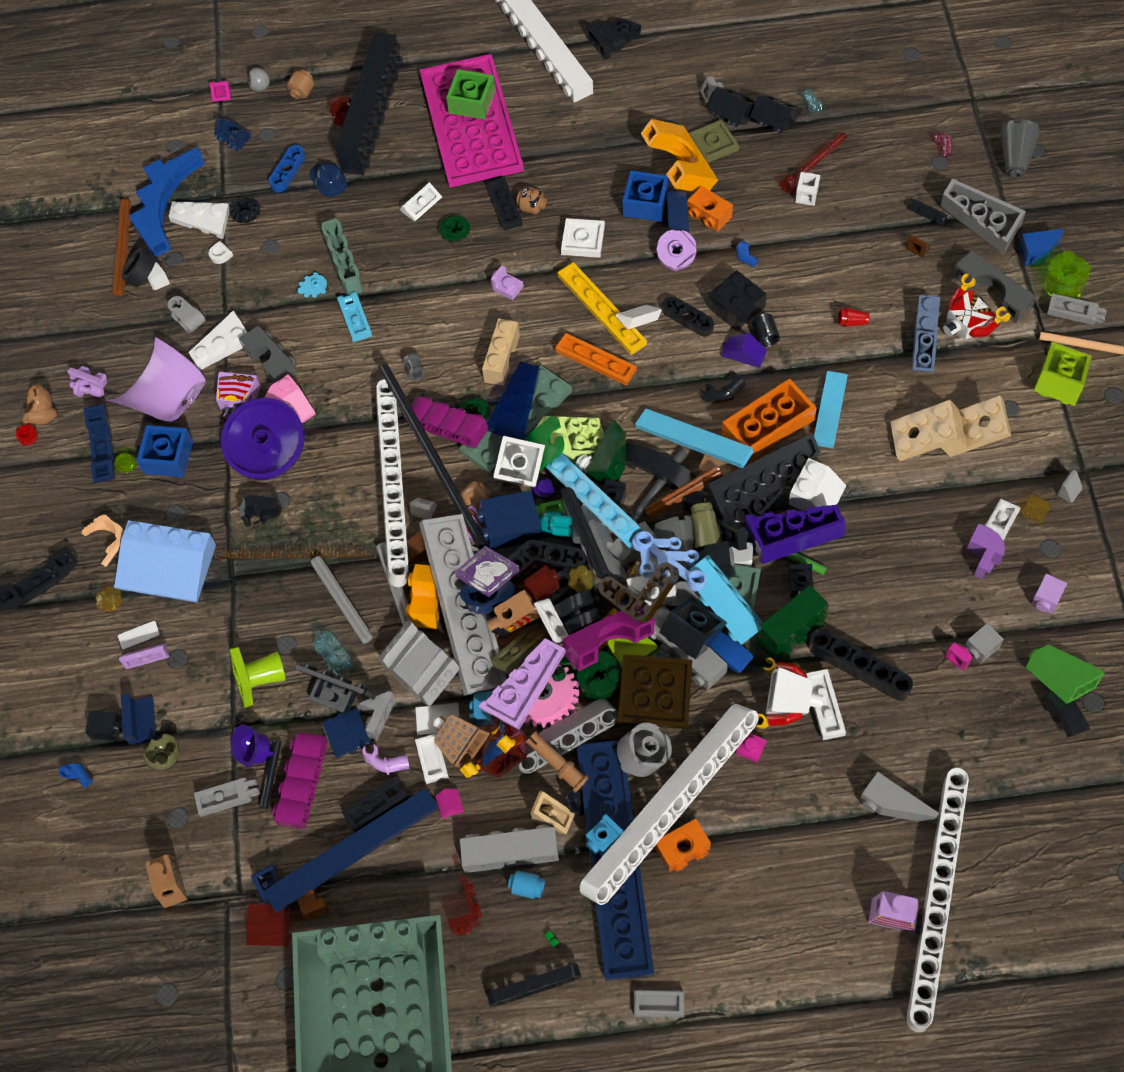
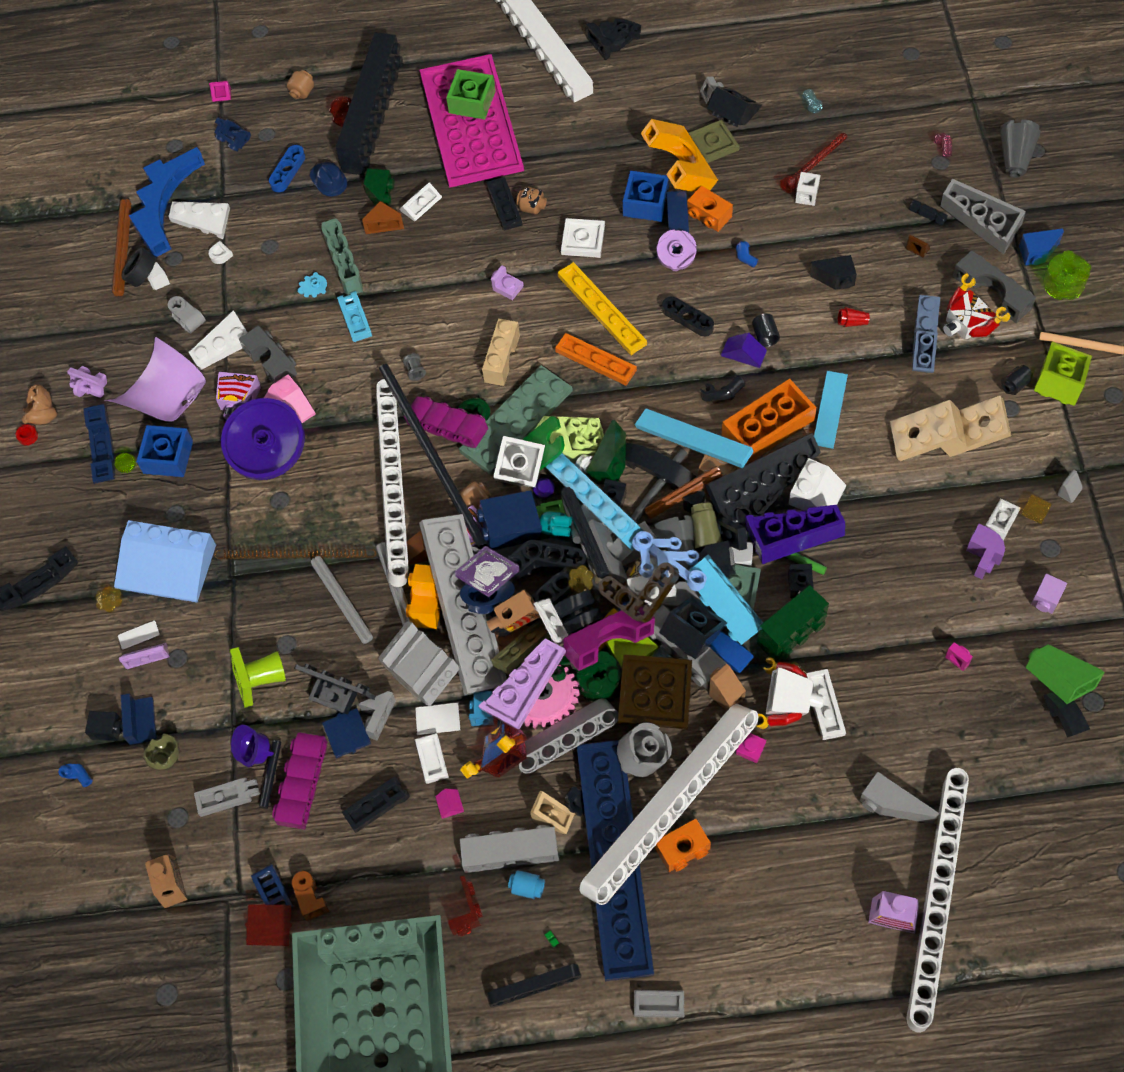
(103, 522): light nougat helmet -> none
(246, 215): black gear -> none
(258, 79): light grey piece -> none
(259, 507): black hand -> none
(325, 645): clear light blue hinge -> none
(350, 850): dark blue tile -> none
(378, 185): none -> dark green slope
(382, 219): none -> dark orange slope
(386, 765): lavender piece -> none
(422, 508): white slope -> none
(450, 224): dark green gear -> none
(458, 739): medium nougat torso -> none
(513, 409): clear blue wing -> none
(542, 583): clear red brick -> none
(565, 769): medium nougat pin -> none
(600, 845): dark azure brick -> none
(639, 316): white slope -> none
(726, 687): none -> medium nougat slope
(736, 300): black brick -> none
(775, 112): black slope -> none
(834, 272): none -> black slope
(865, 674): black beam -> none
(983, 643): light grey brick -> none
(1016, 380): none -> black brick
(1076, 309): light grey hinge -> none

